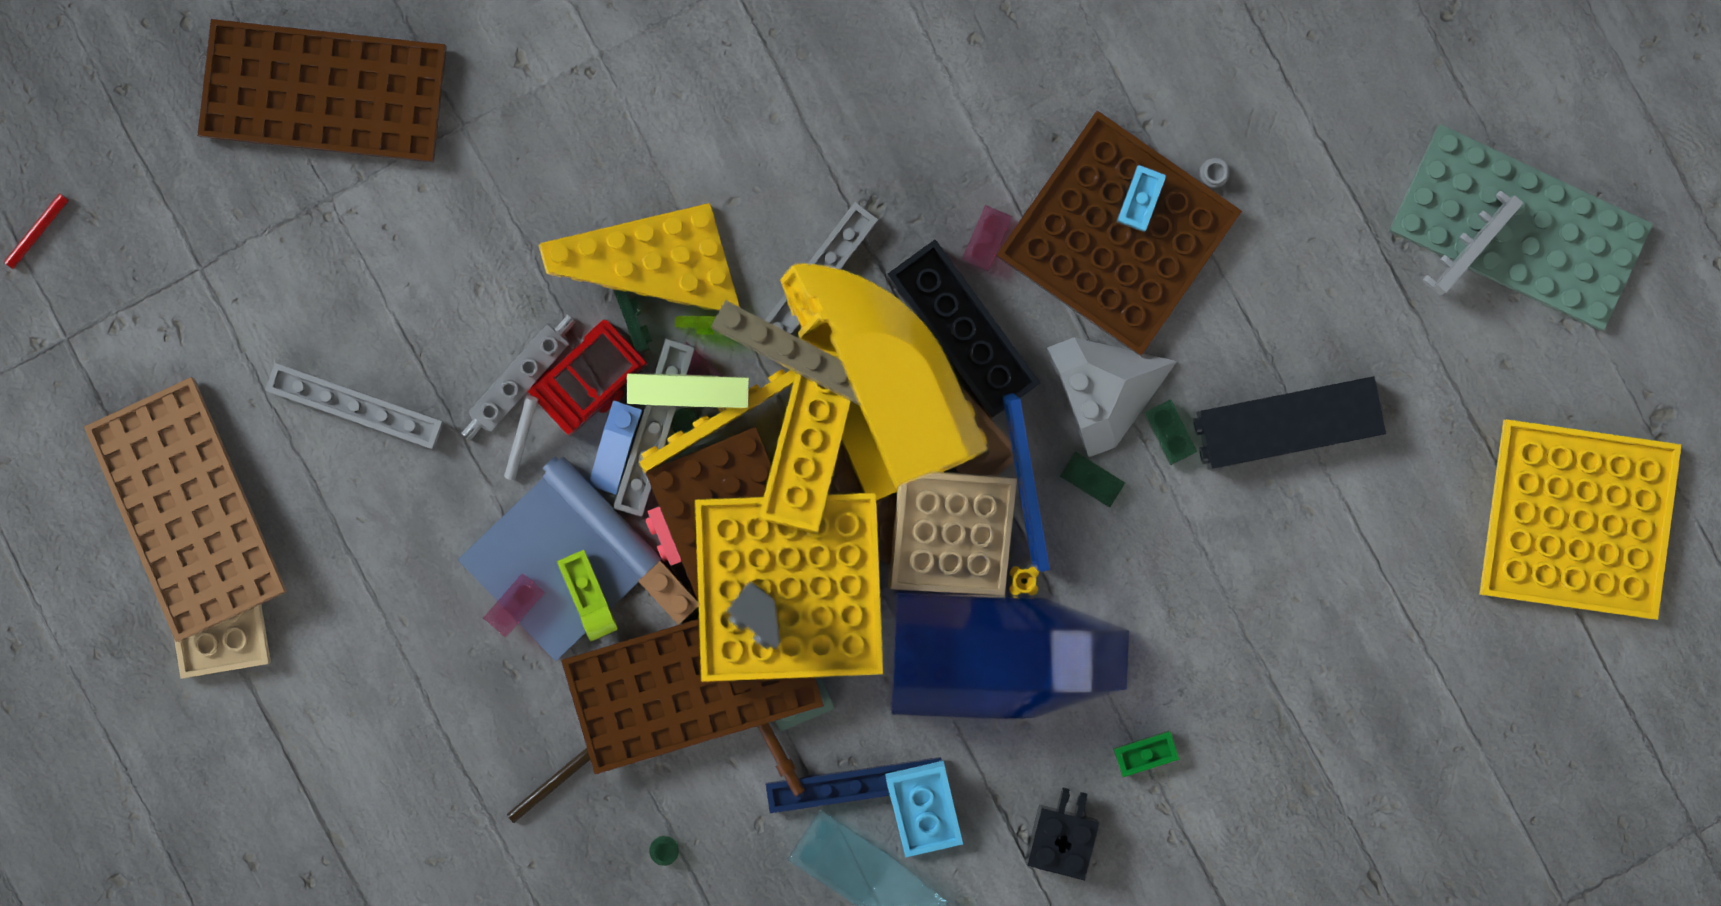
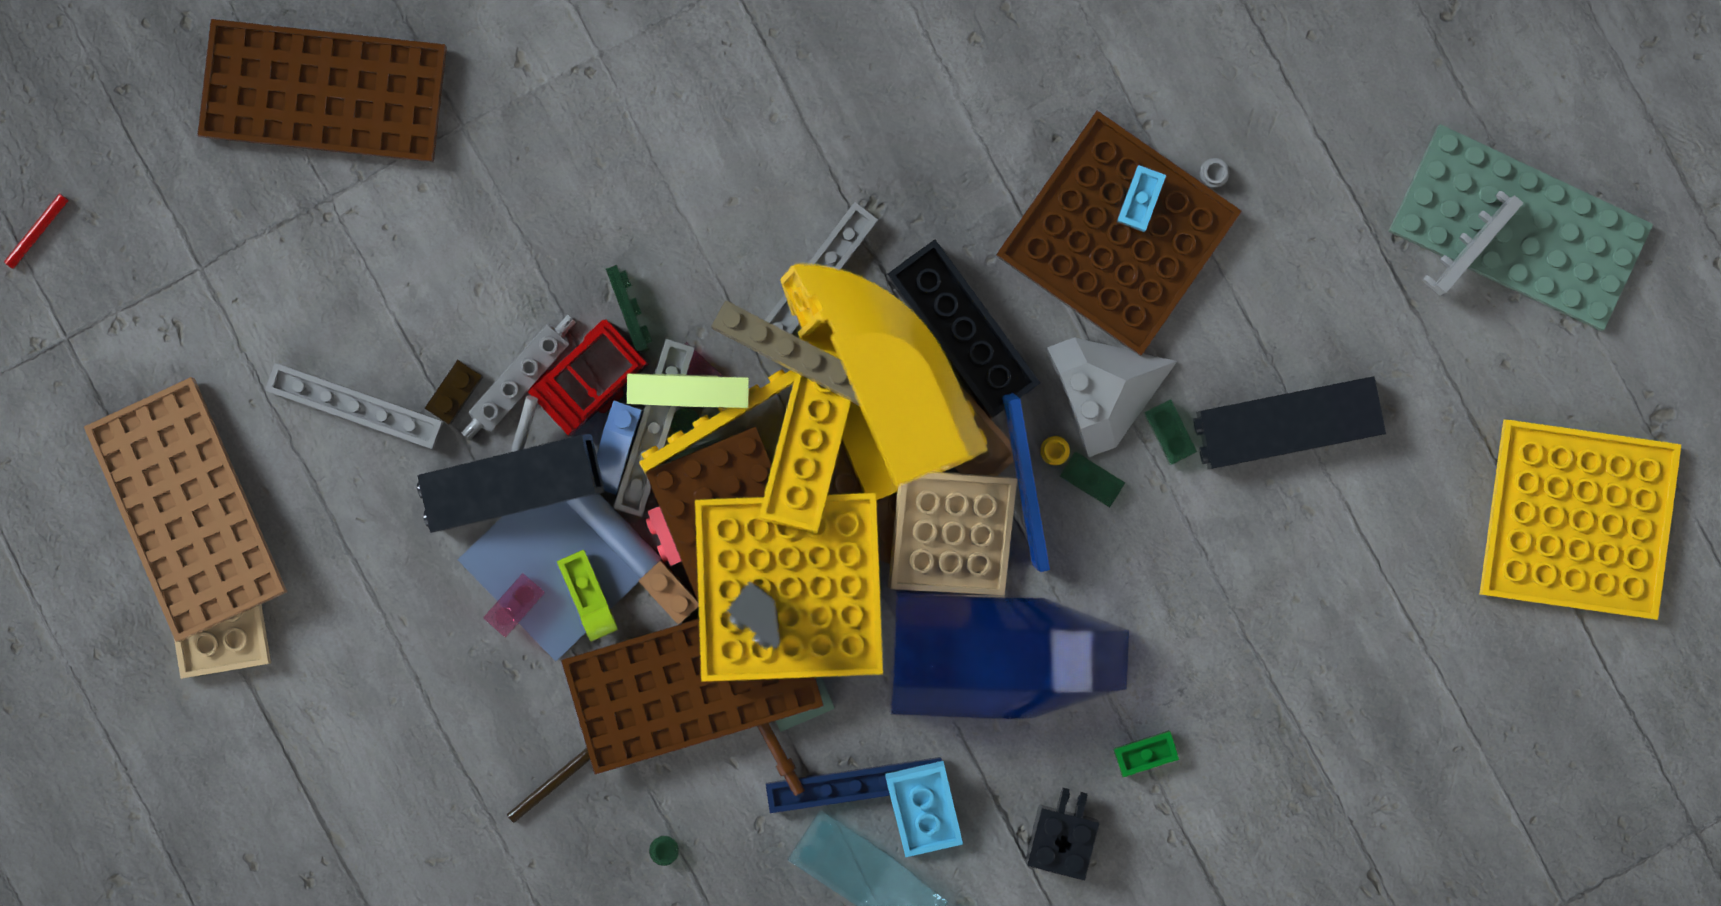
(453, 392): none -> dark brown plate
(510, 483): none -> black brick
(658, 256): yellow wing -> none
(701, 324): clear neon green plate -> none
(986, 238): clear pink plate -> none
(1018, 574): yellow plate -> none
(1055, 450): none -> yellow plate

